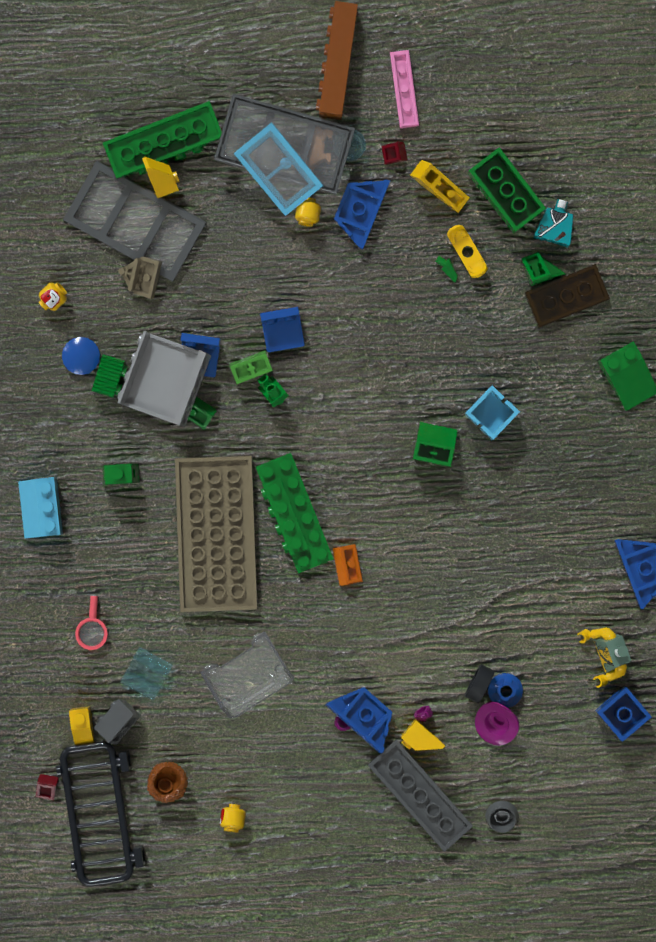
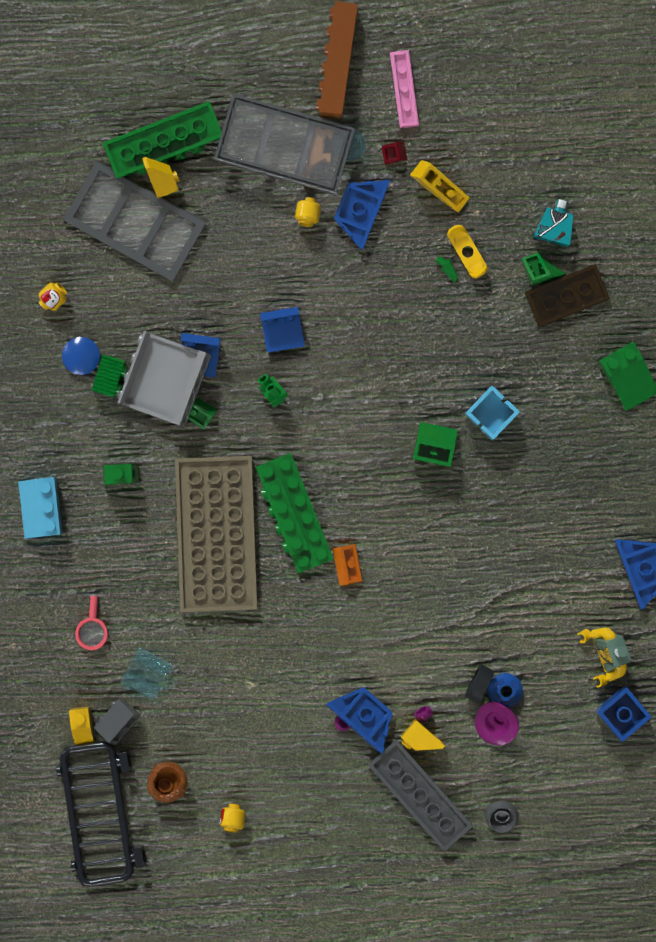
(46, 787): dark red slope -> none
(142, 276): dark tan slope -> none
(248, 677): clear windscreen -> none
(250, 367): bright green hinge -> none
(278, 169): clear door -> none
(506, 190): green brick -> none

